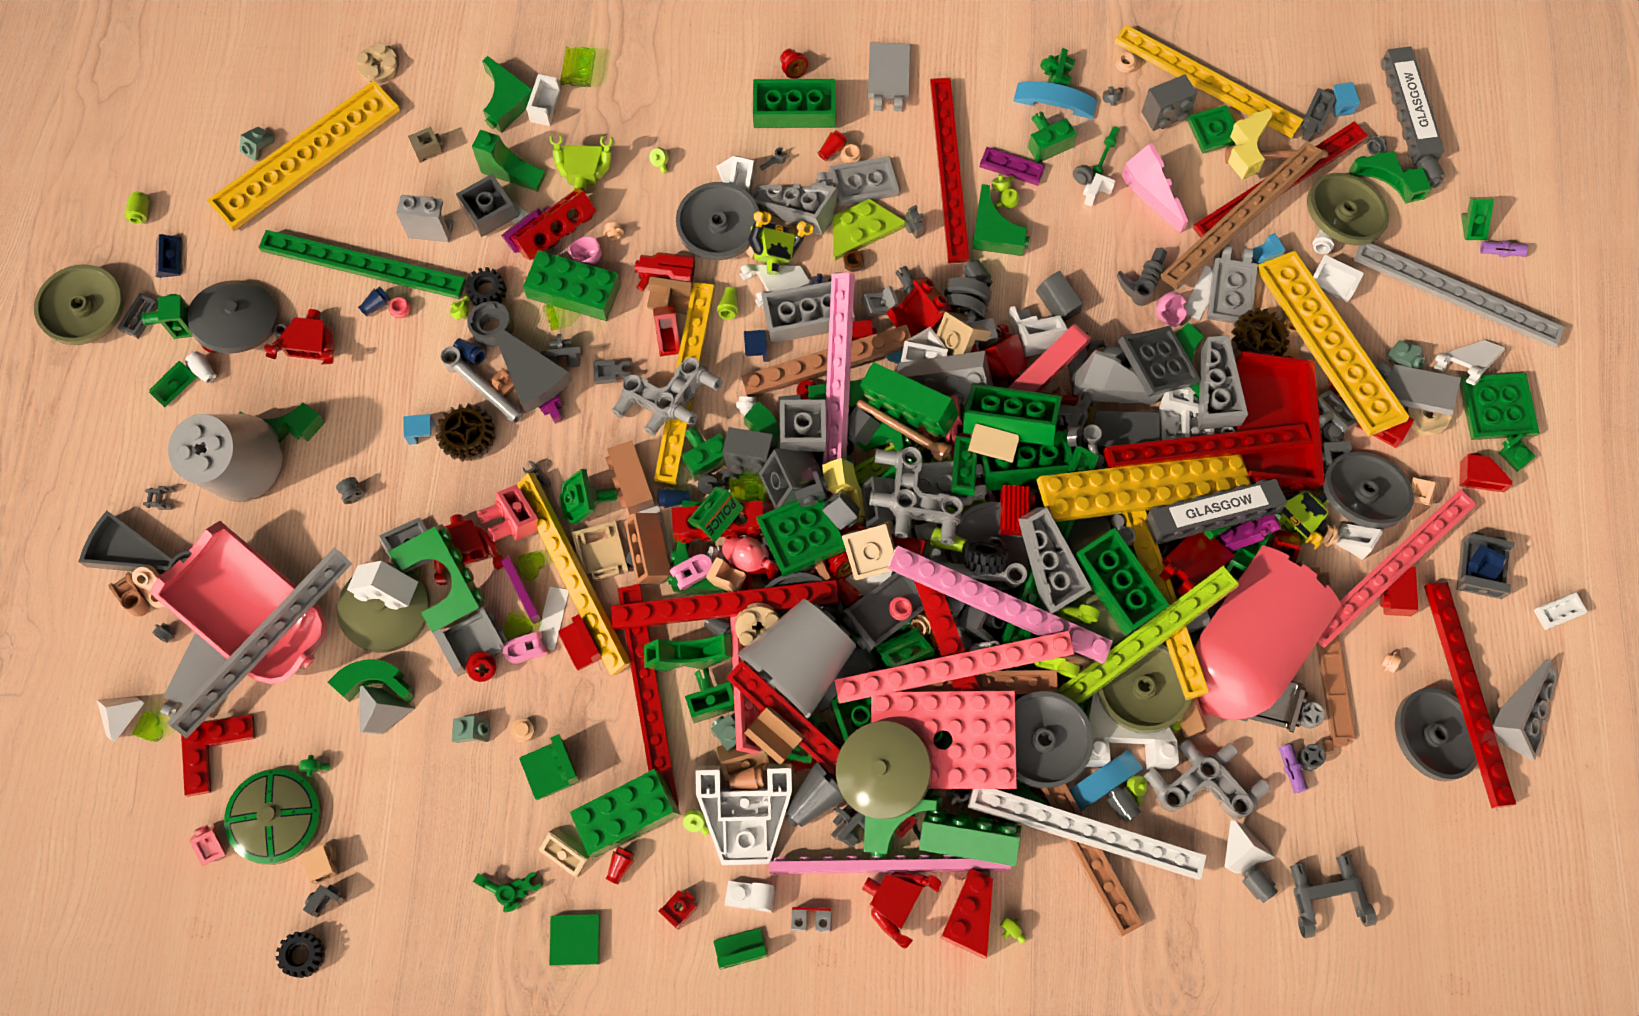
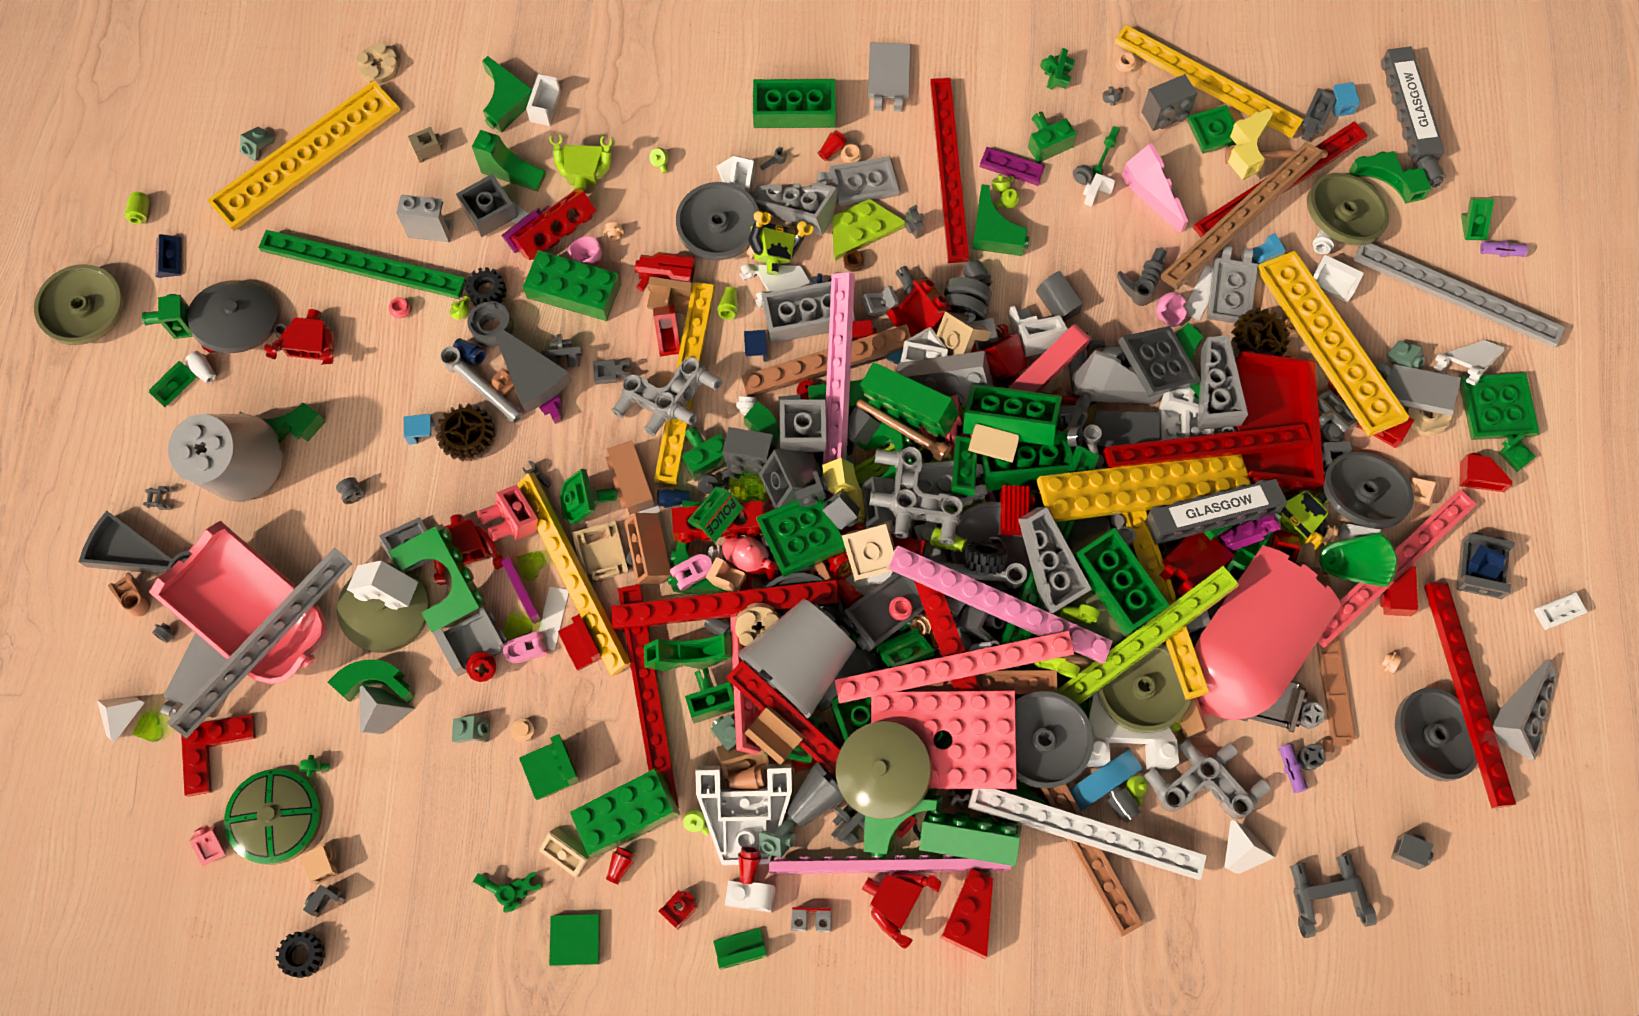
(137, 326): dark grey tile -> none
(151, 576): light nougat plate -> none
(374, 301): dark blue cone -> none
(550, 315): clear neon green tile -> none
(578, 66): clear neon green plate -> none
(748, 861): none -> red cone
(778, 842): none -> sand green bracket
(793, 63): red piece -> none
(1011, 928): lime piece -> none
(1057, 96): dark azure slope -> none
(1259, 883): dark grey brick -> none
(1361, 559): none -> green hair
(1376, 145): dark grey plate -> none
(1413, 851): none -> dark grey brick

